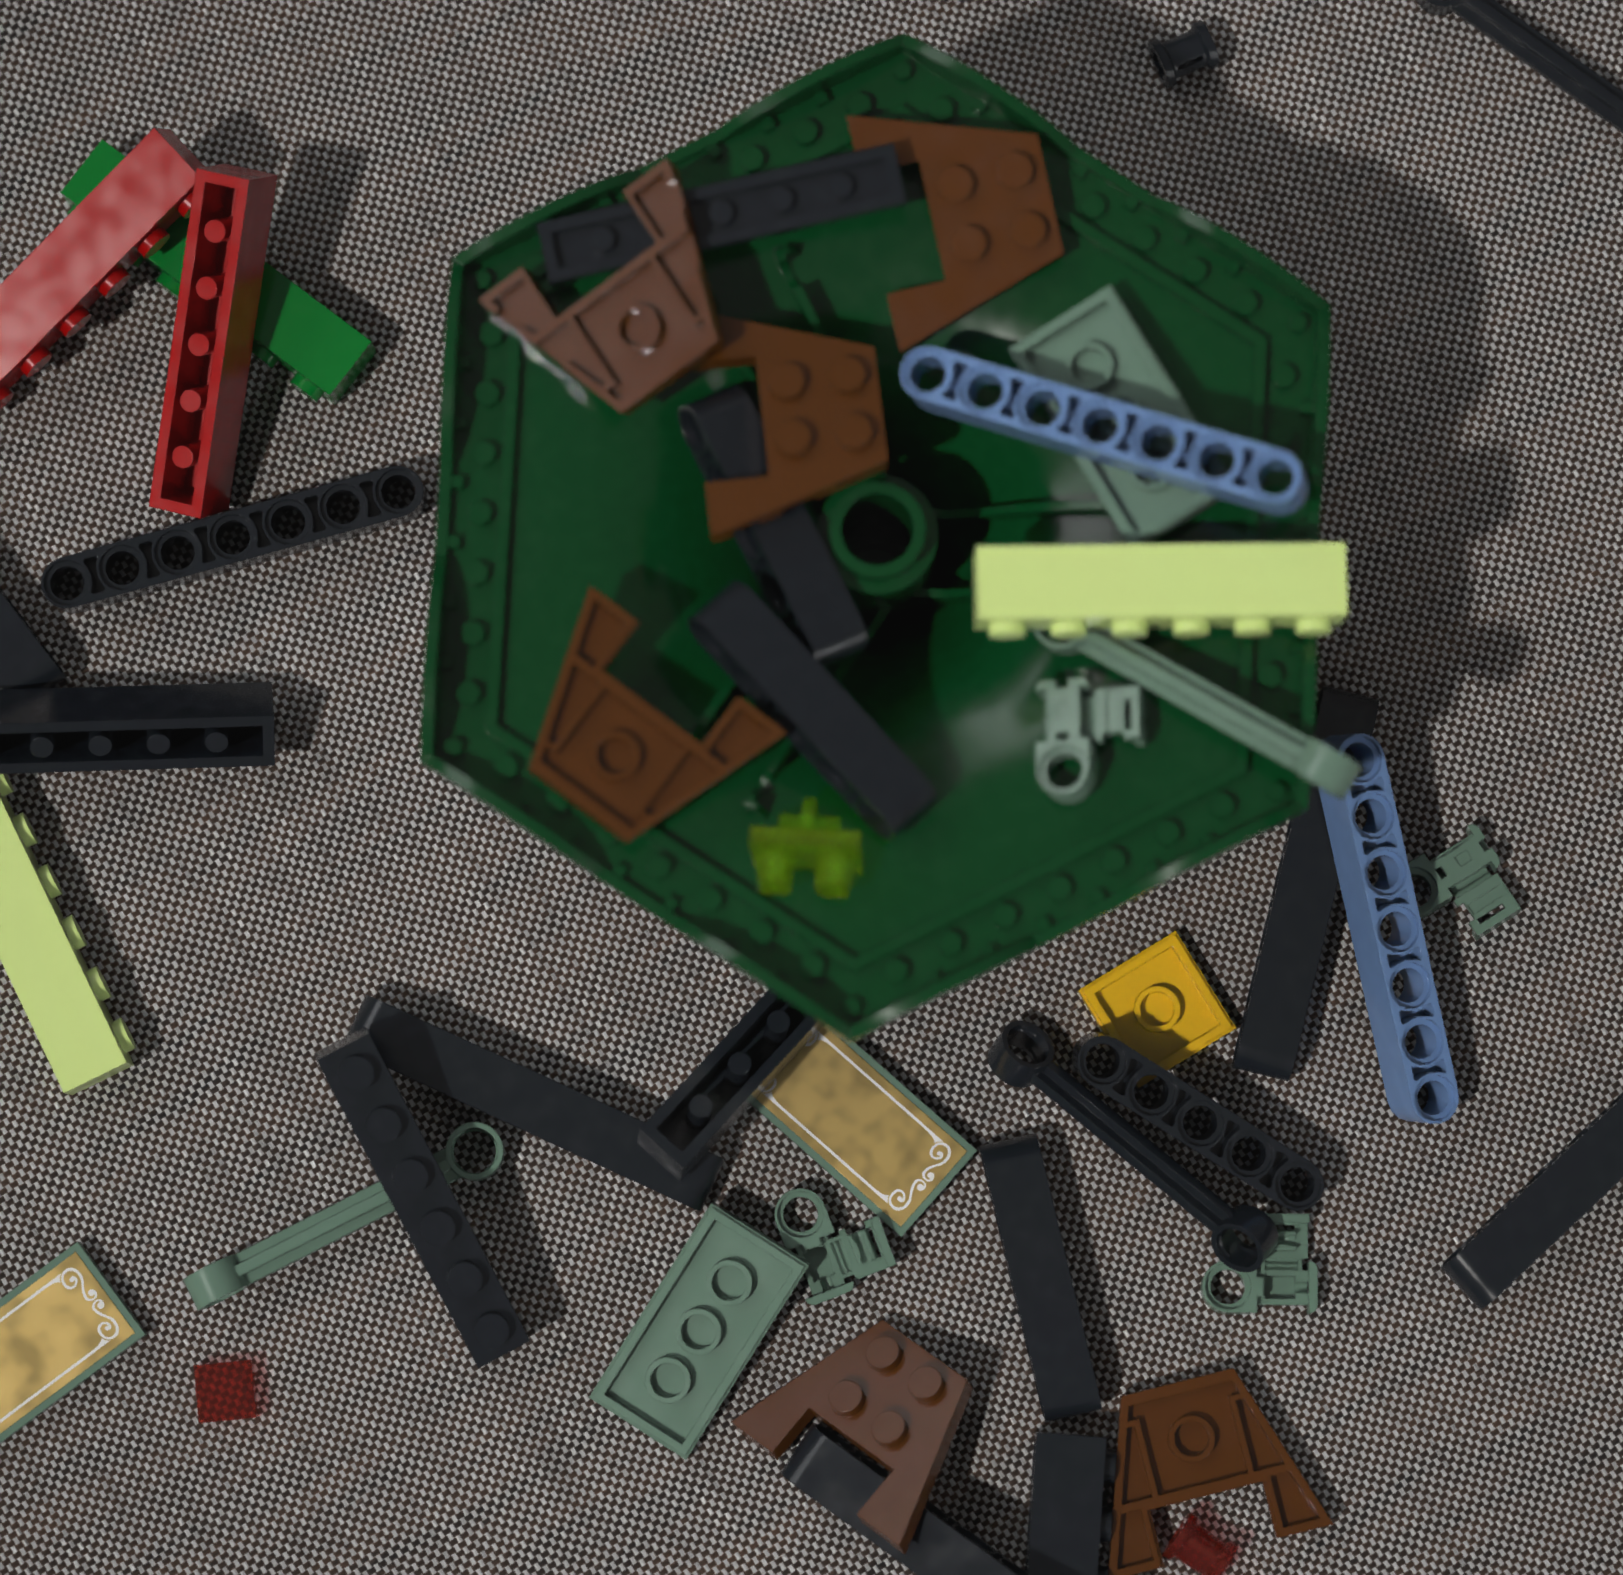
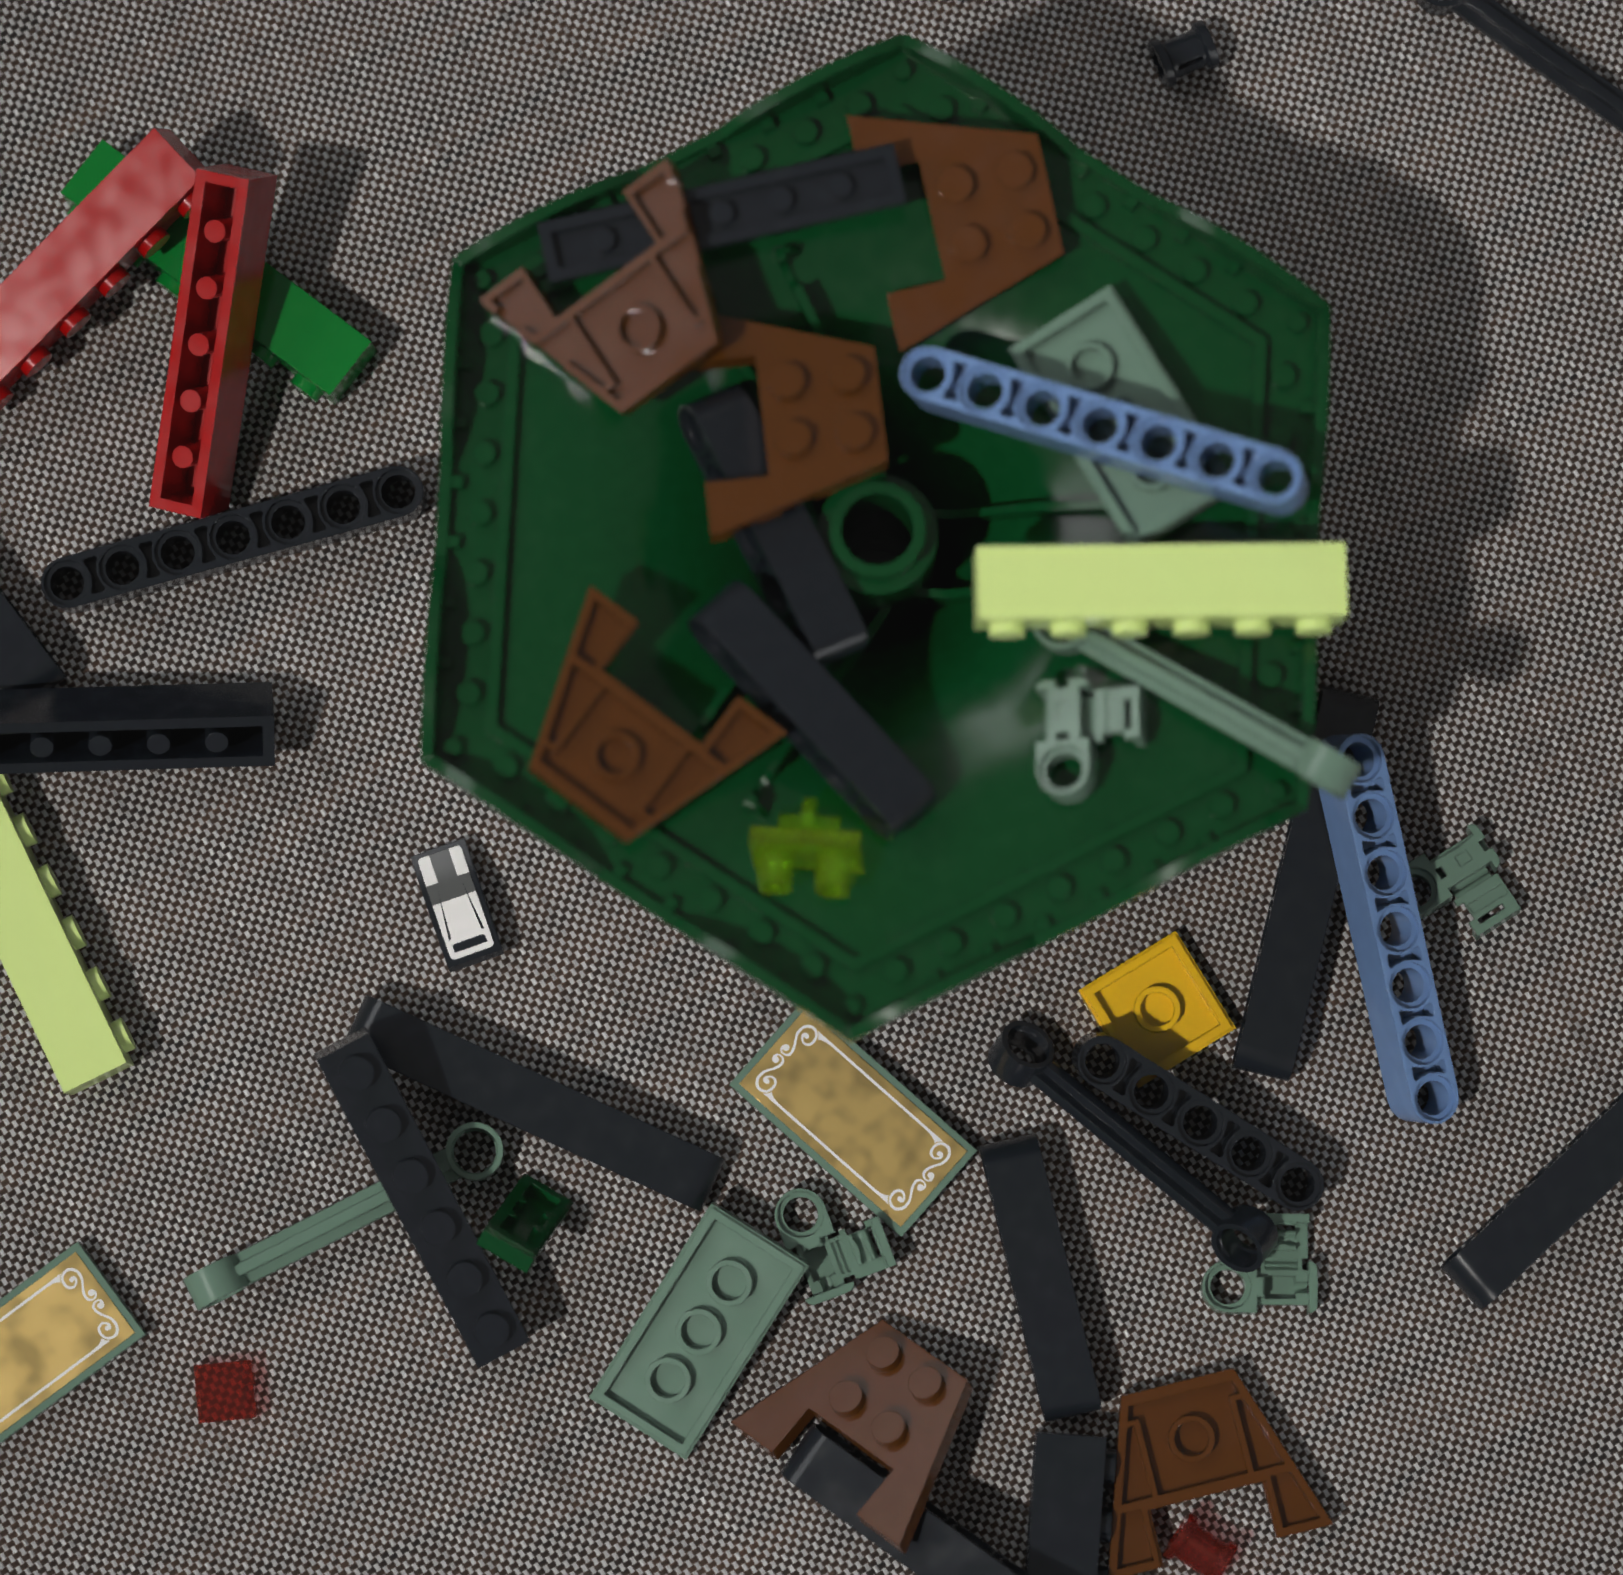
(457, 905): none -> slope
(525, 1223): none -> dark green plate
(726, 1084): black brick -> none

